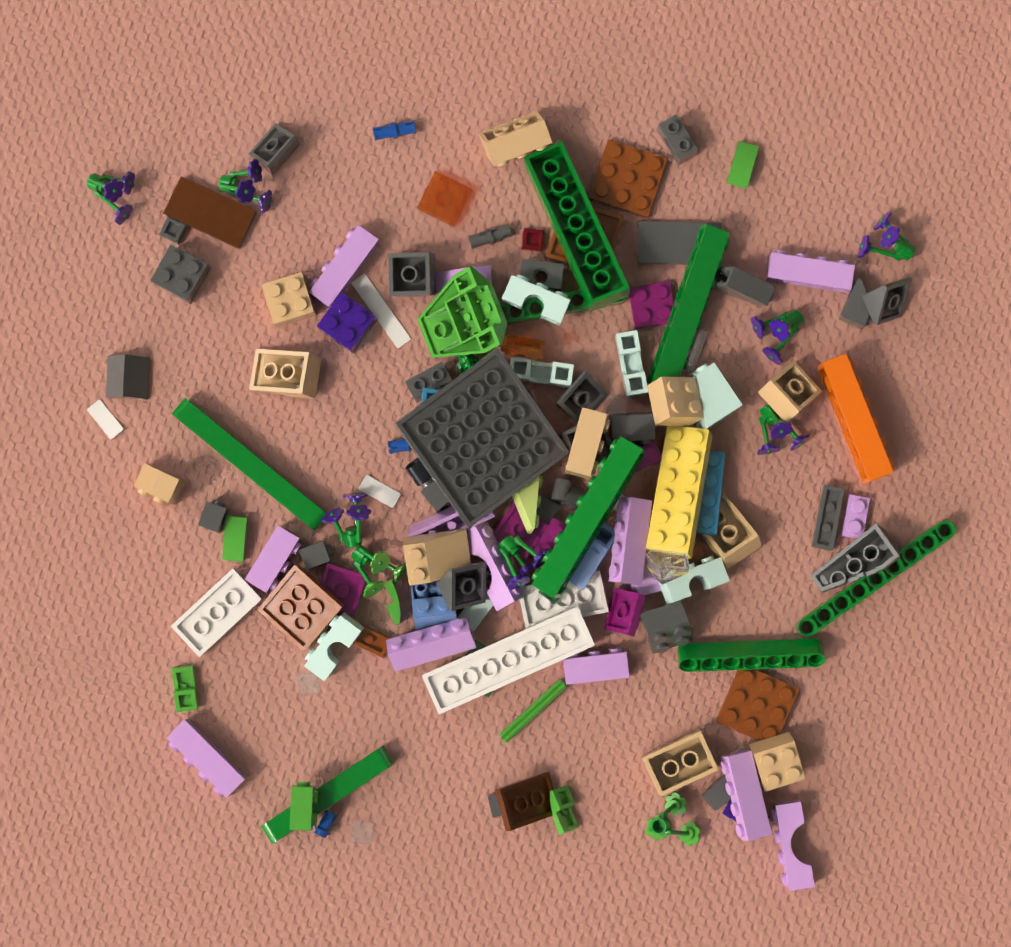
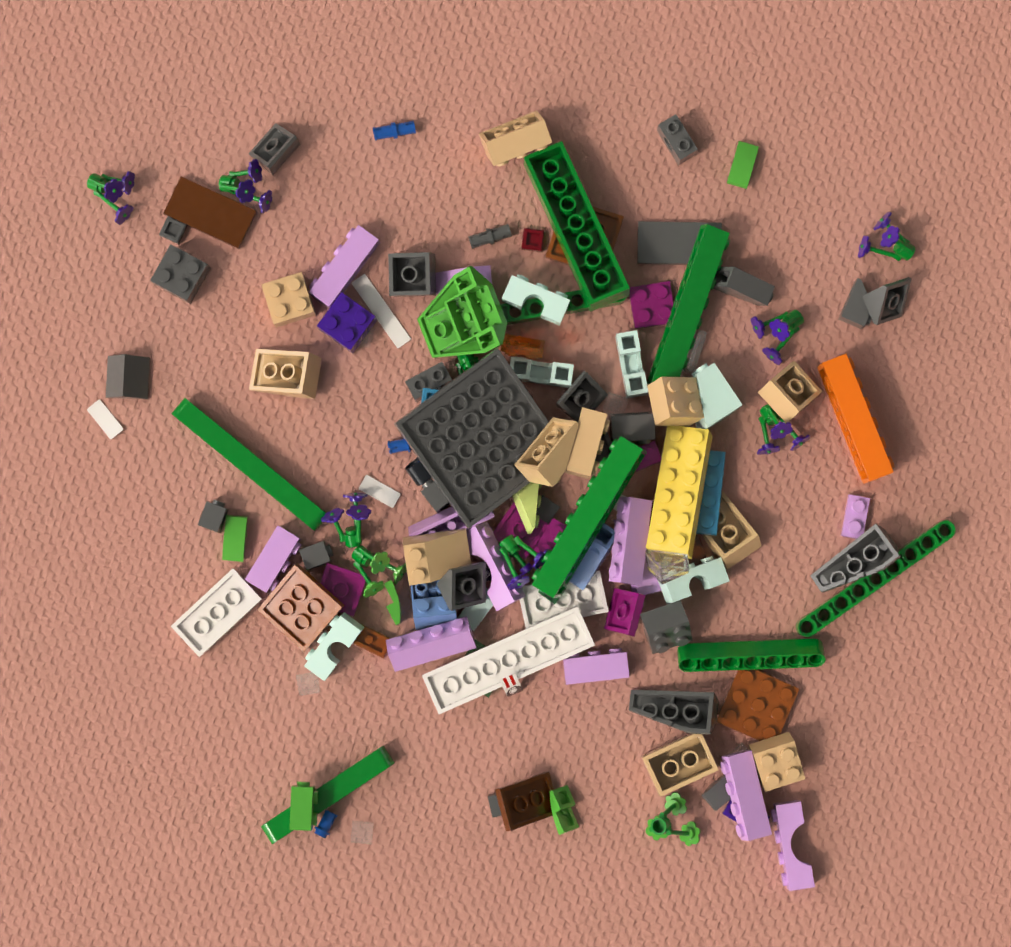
(161, 485): tan brick -> none
(184, 688): bright green slope -> none
(206, 758): lavender brick -> none
(444, 199): clear orange plate -> none
(511, 685): none -> sticker
(533, 710): bright green axle -> none
(549, 453): none -> tan slope
(552, 270): dark grey brick -> none
(566, 493): dark grey piece -> none
(627, 178): dark orange plate -> none
(679, 709): none -> dark grey wedge
(810, 272): lavender brick -> none
(827, 517): dark grey plate -> none

